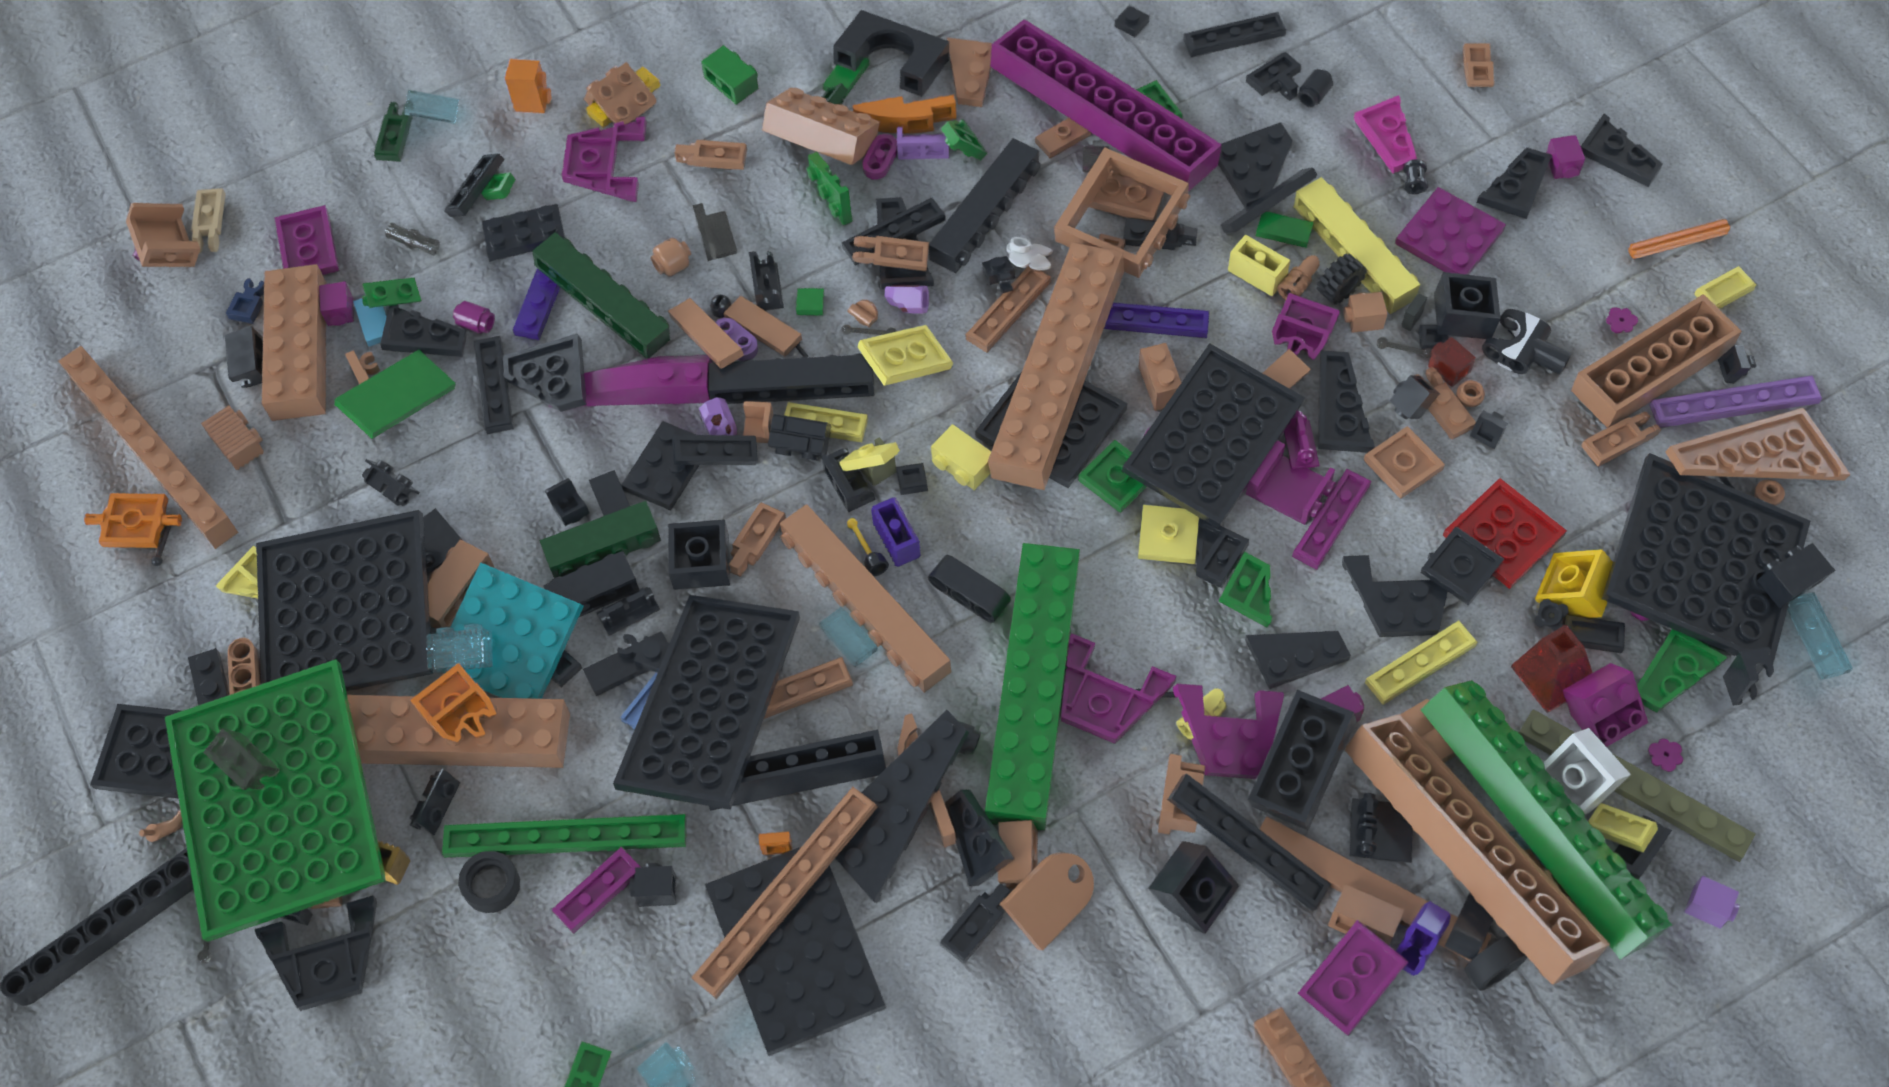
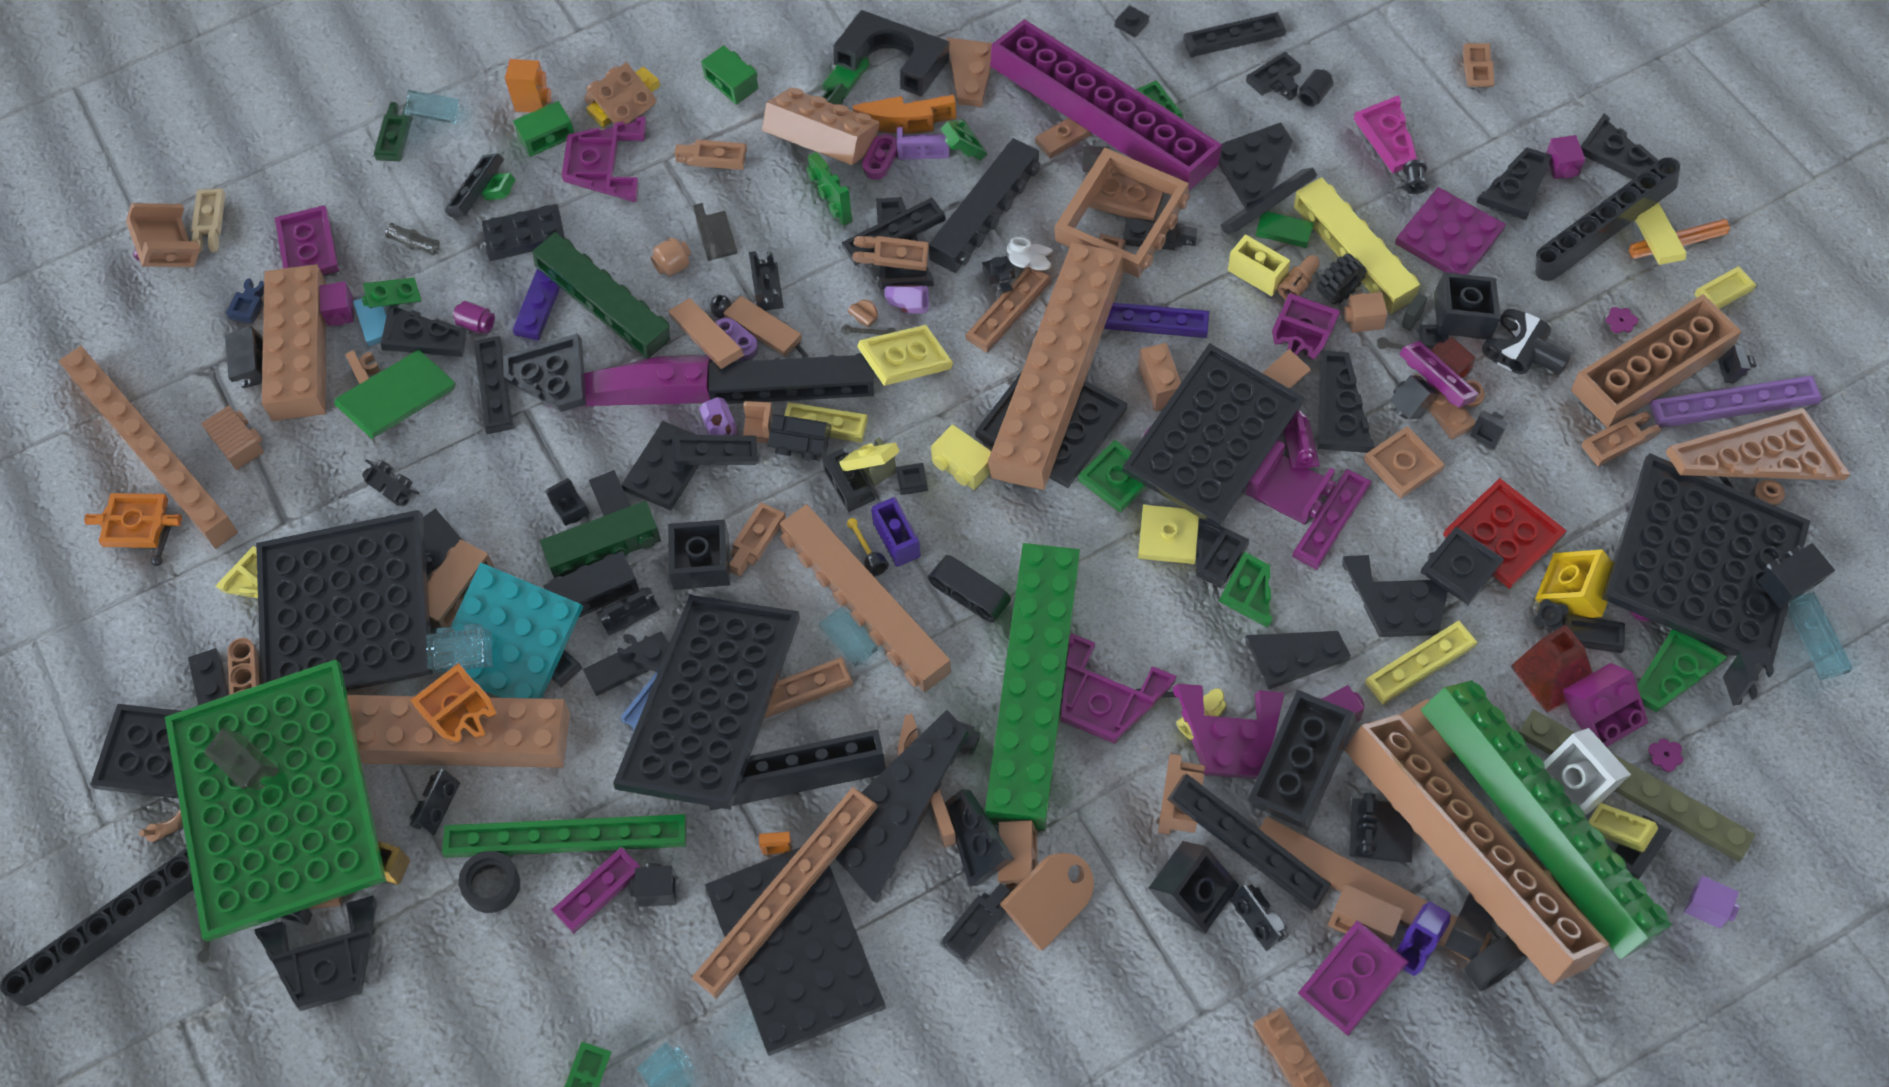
(543, 128): none -> green brick
(810, 301): green tile -> none
(1251, 907): none -> black hinge
(1438, 374): none -> magenta plate
(1607, 219): none -> black beam
(1660, 236): none -> light yellow tile

